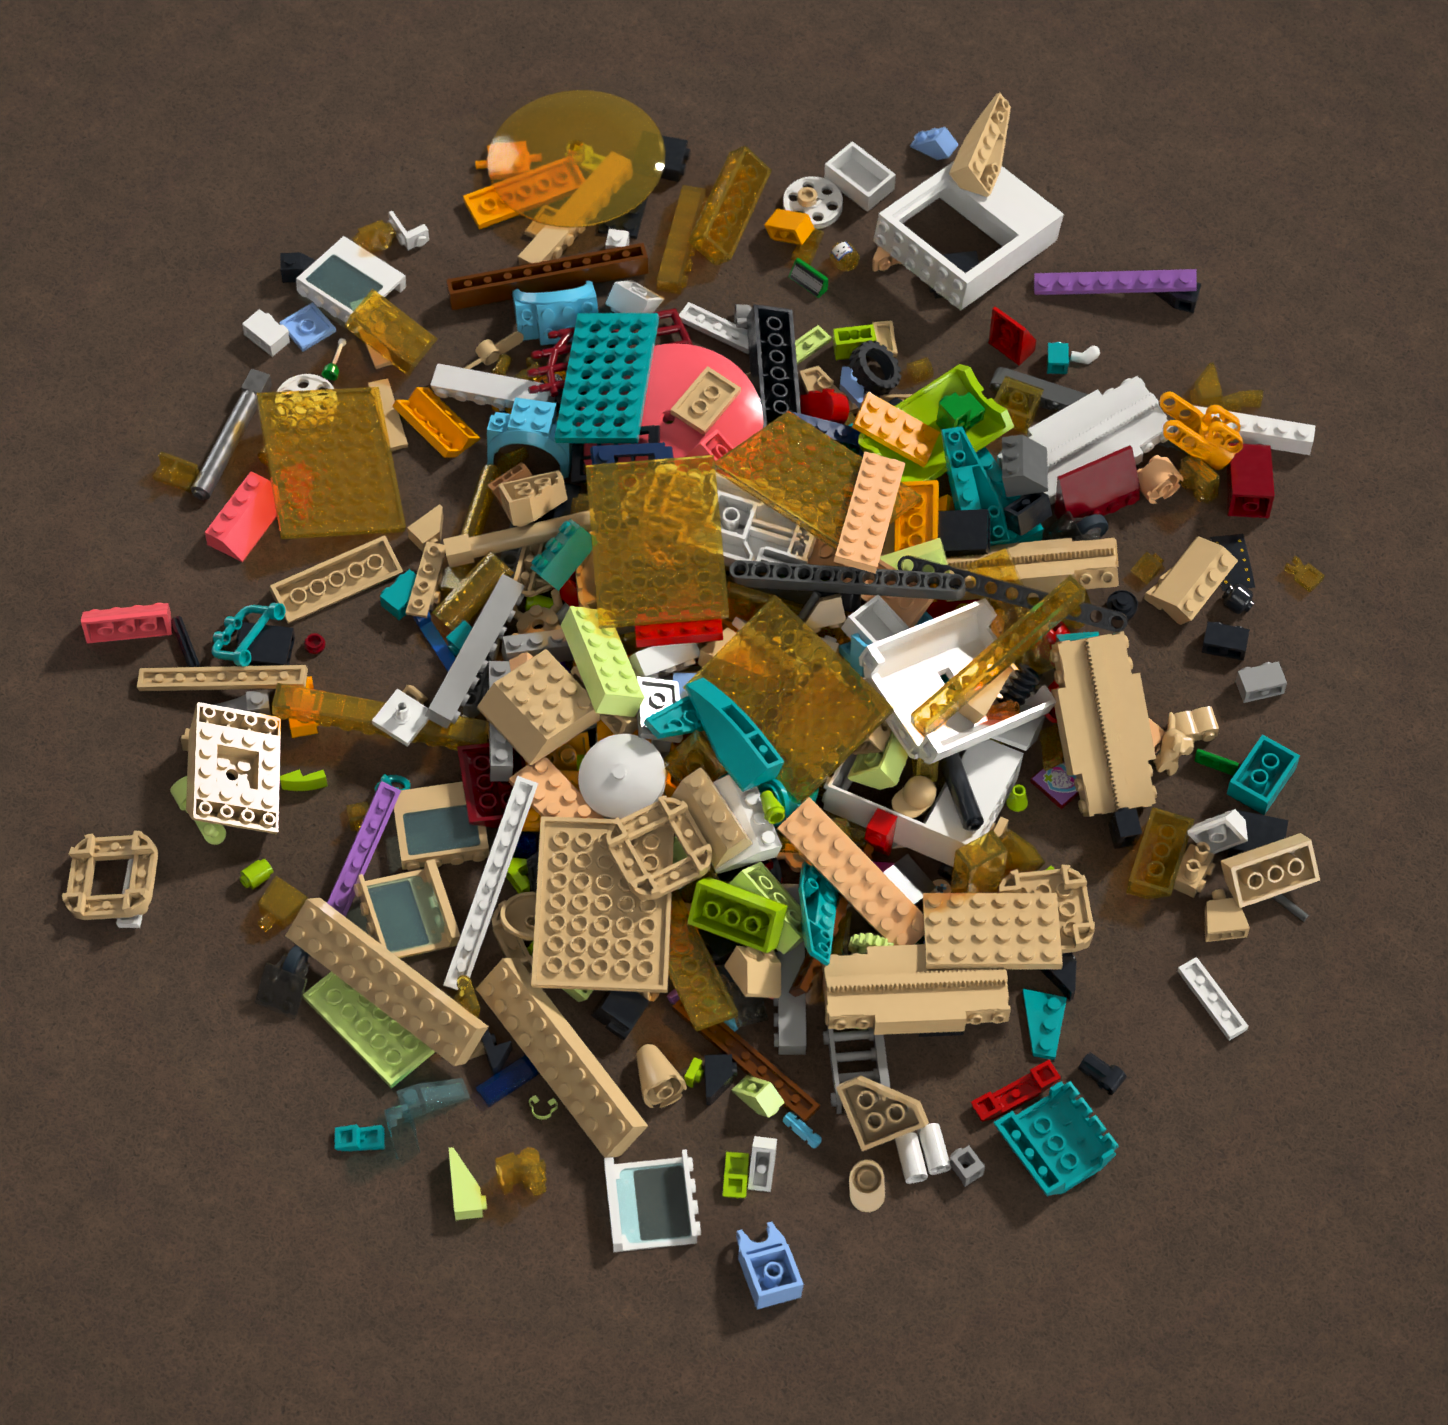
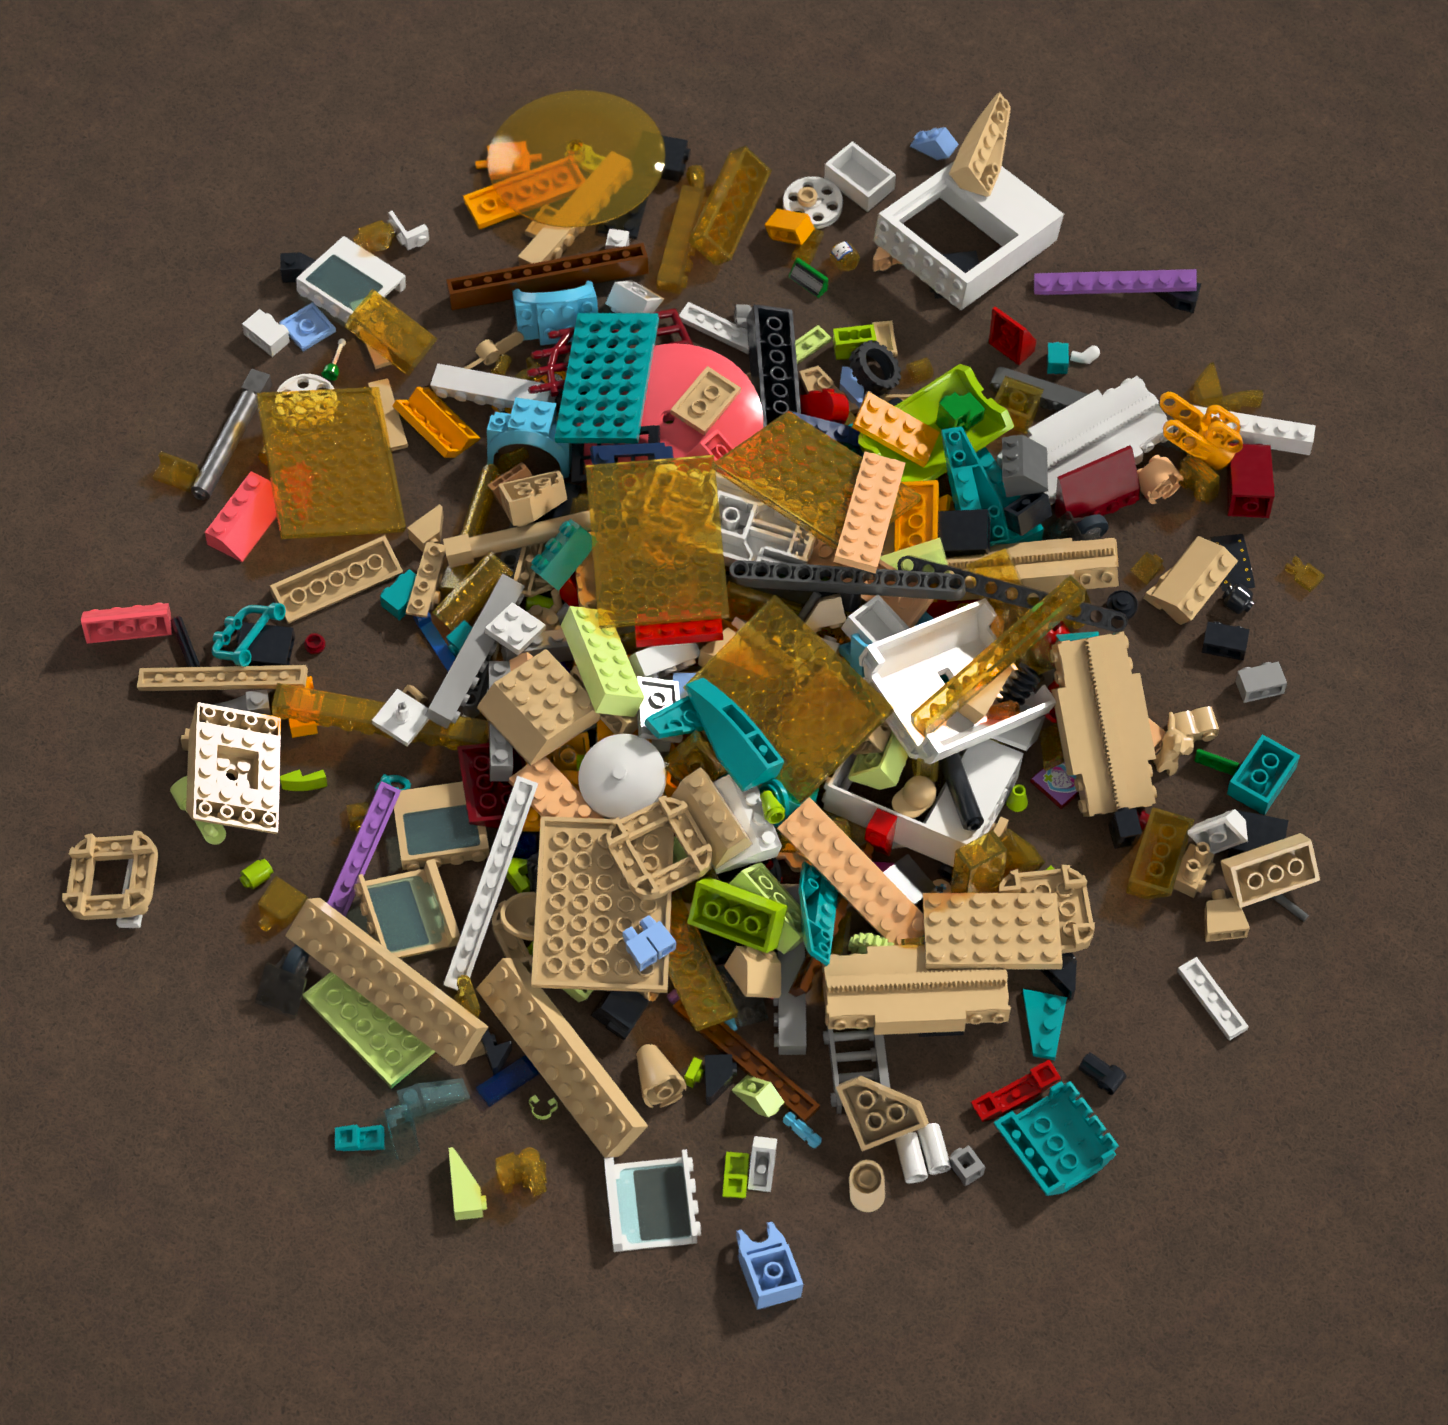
(515, 628): none -> white plate
(650, 944): none -> light blue hips
(696, 176): none -> clear yellow cone
(912, 942): none -> clear yellow tile
(1143, 819): none -> dark red plate

